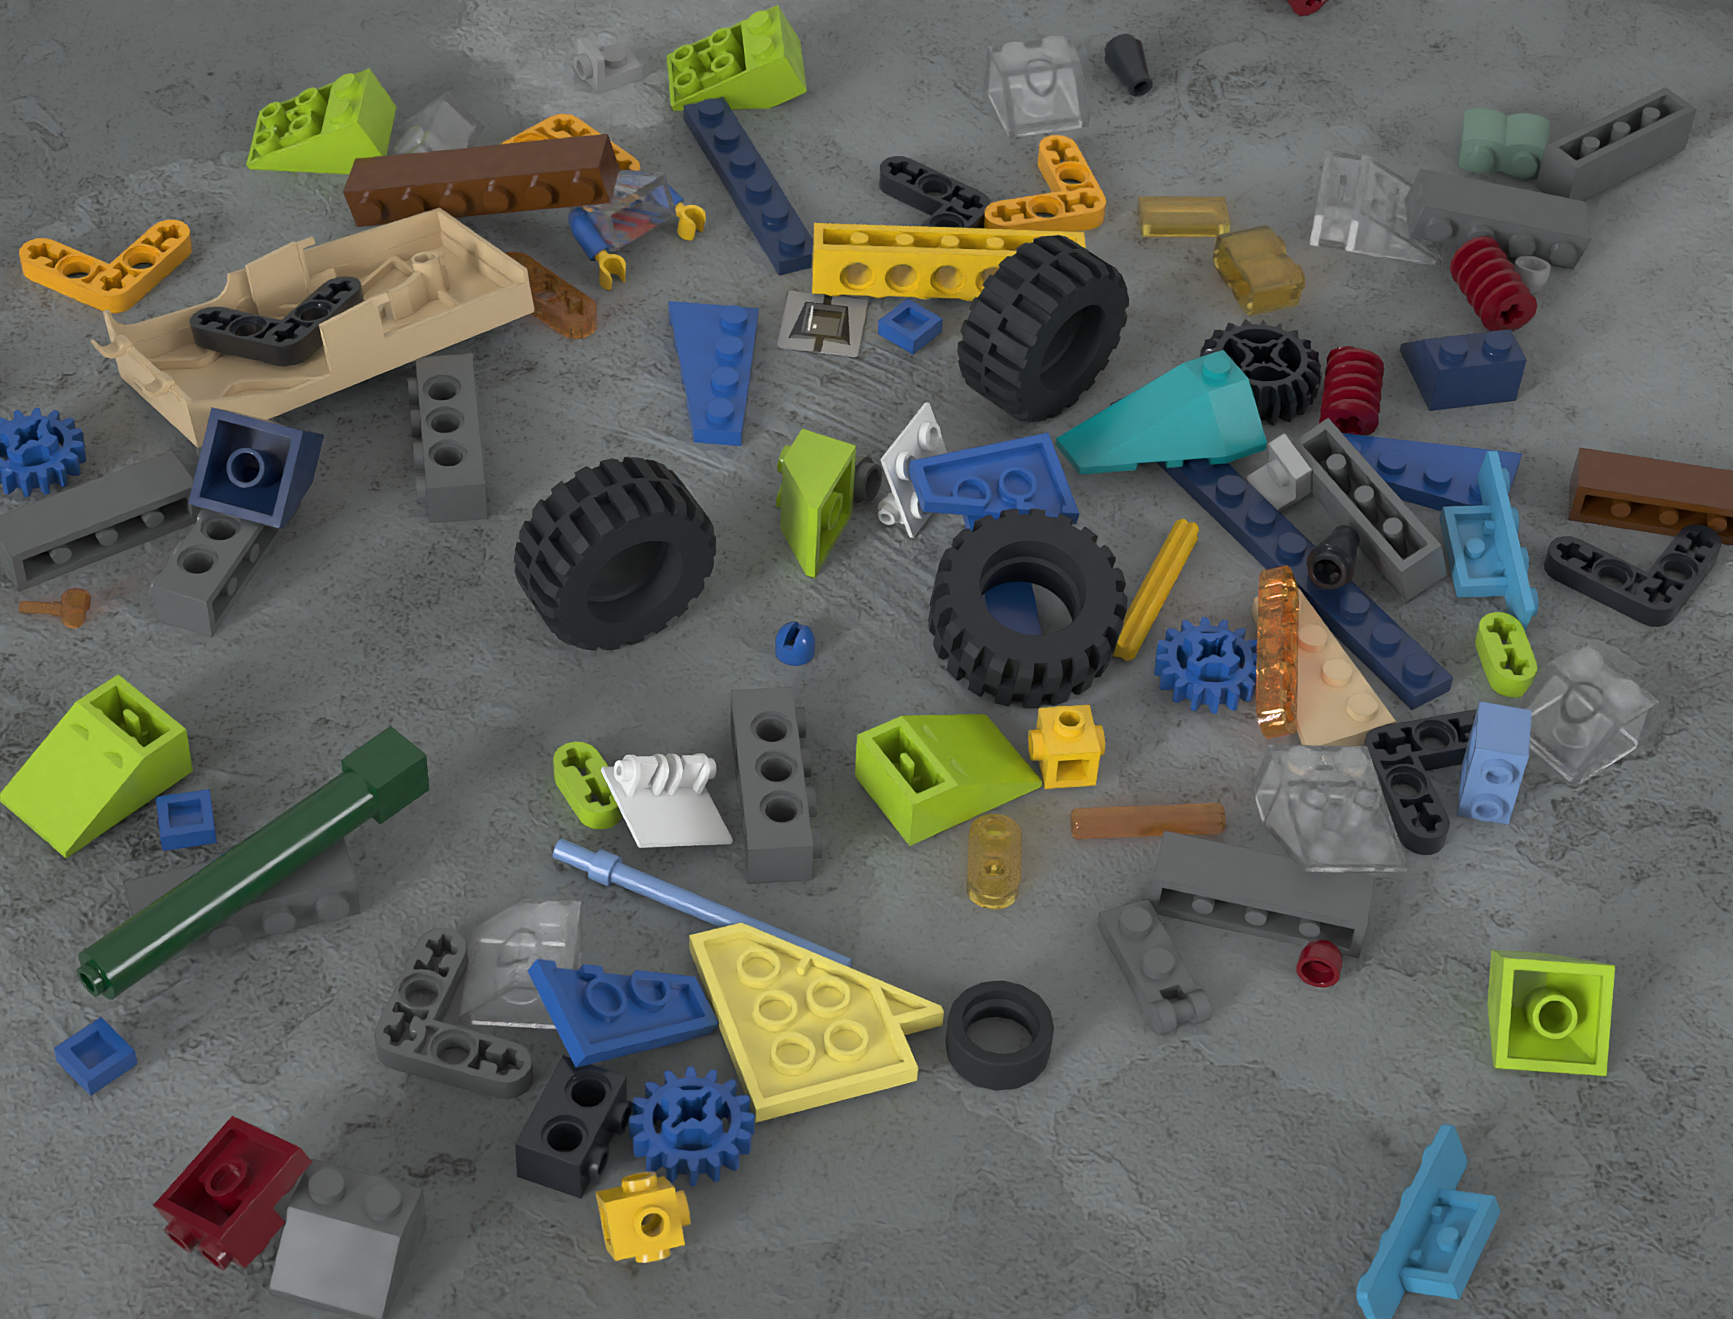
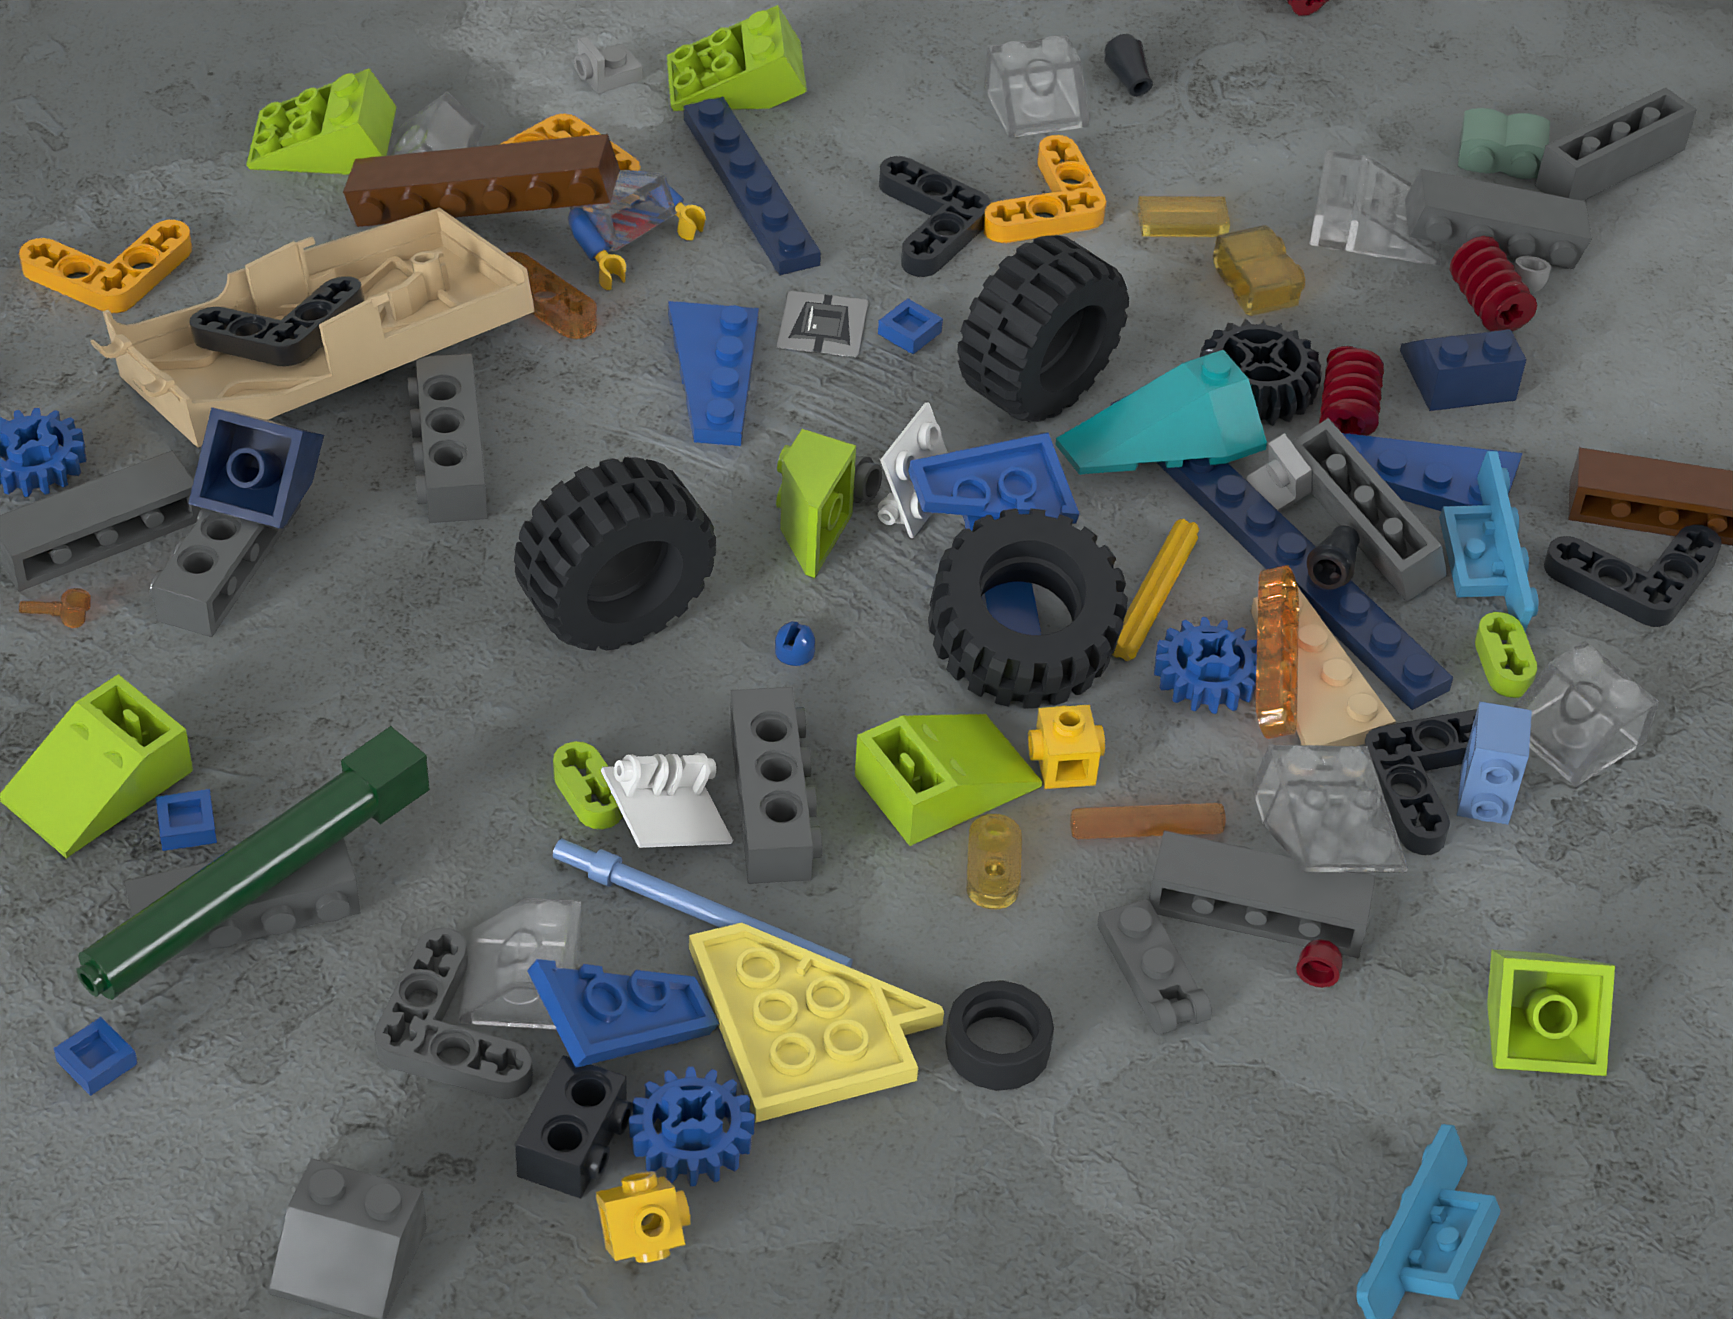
(230, 1194): dark red plate -> none
(912, 259): yellow brick -> none

